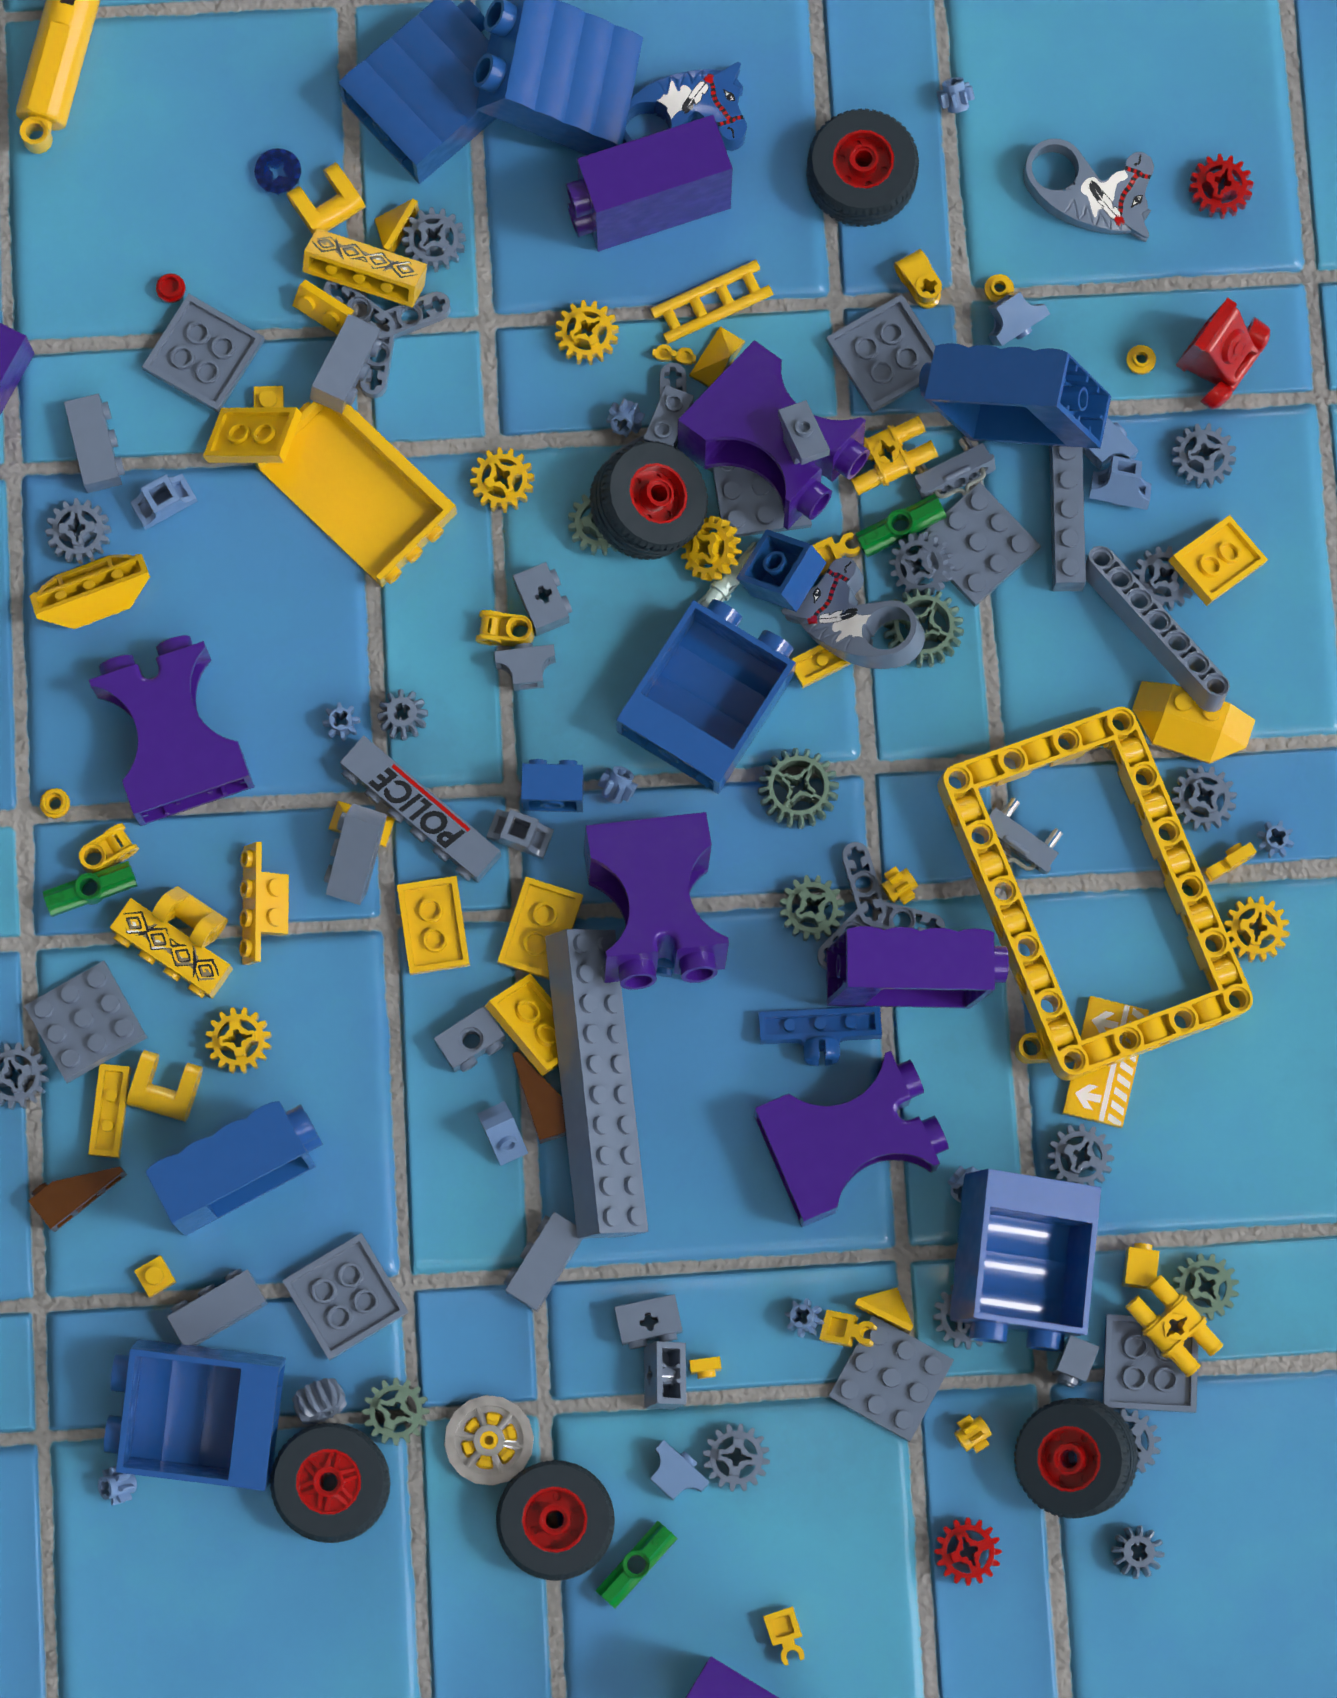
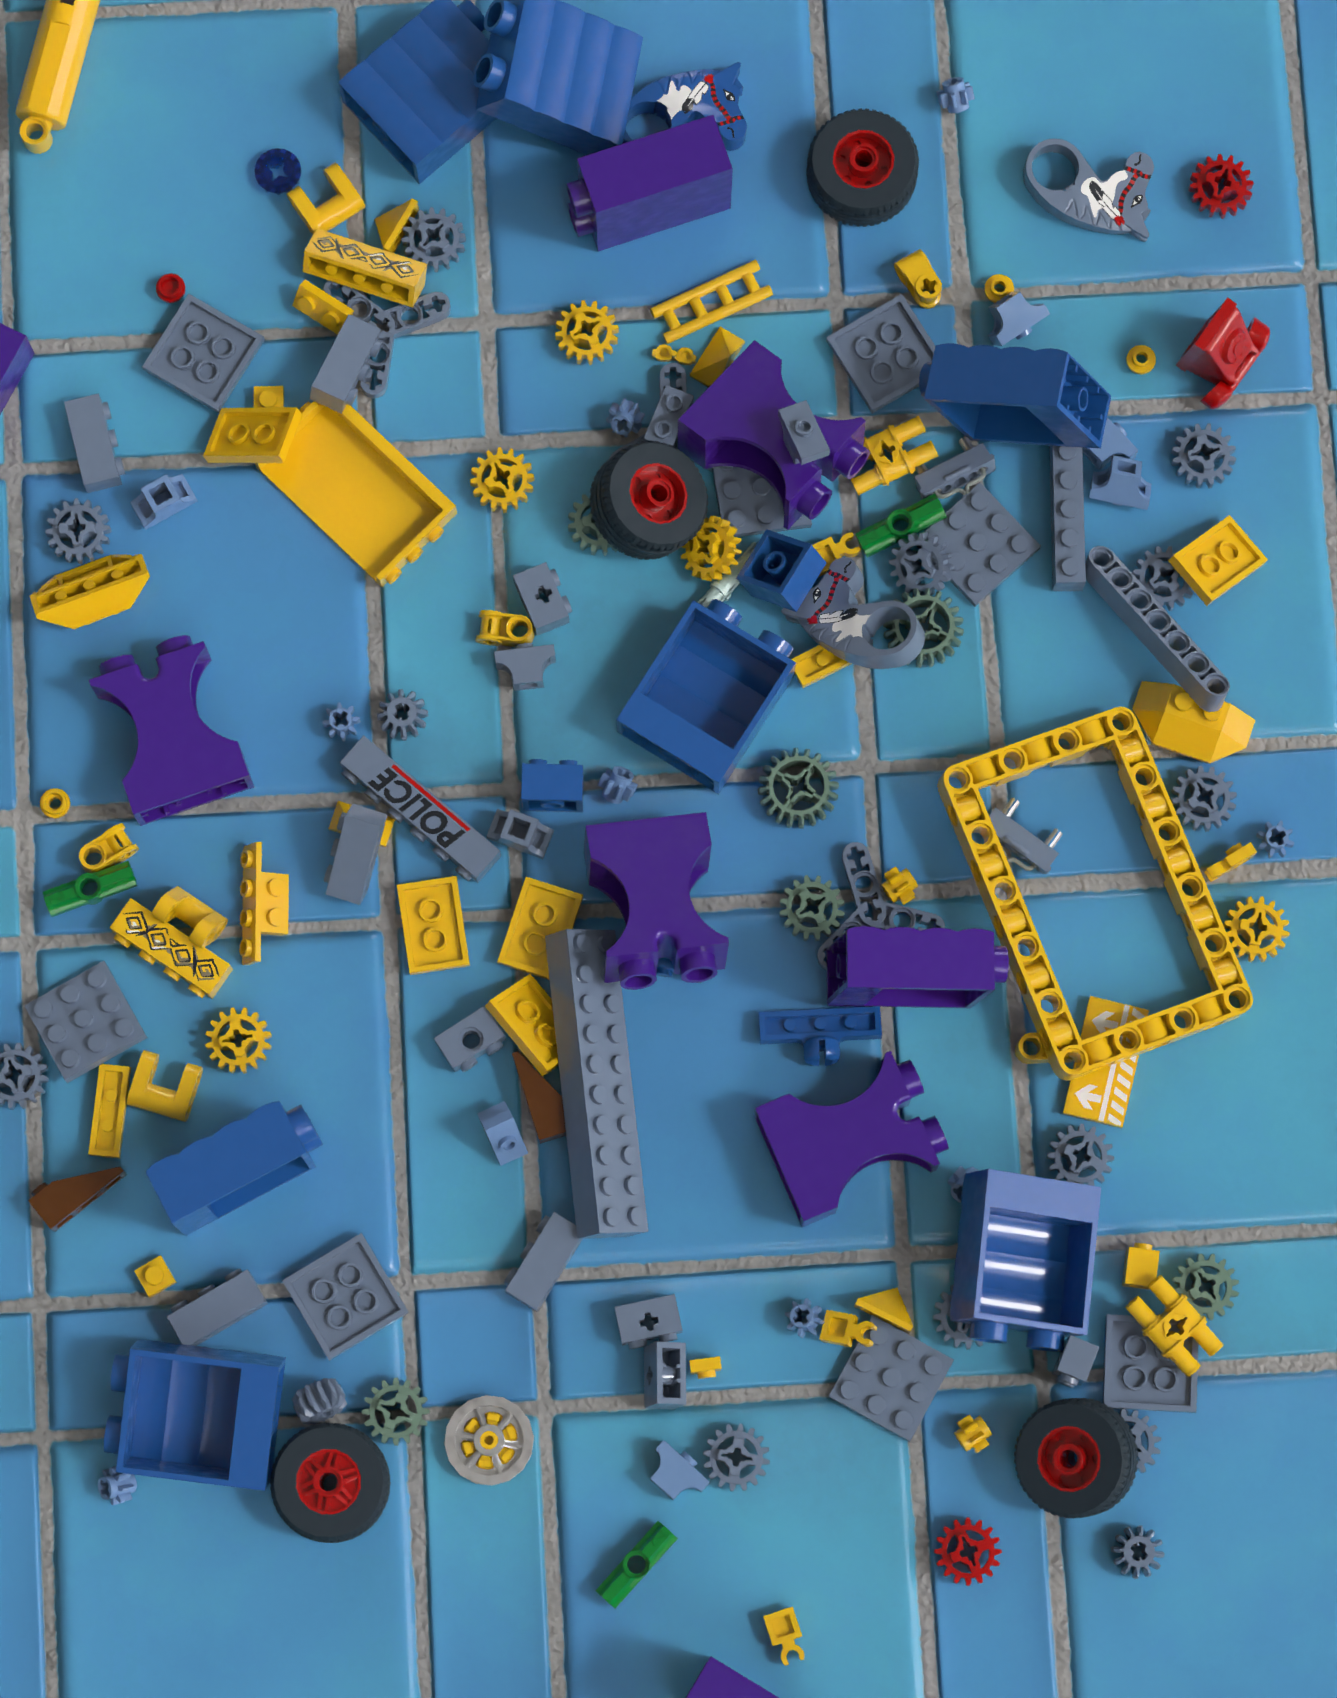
(550, 1489): black wheel -> none

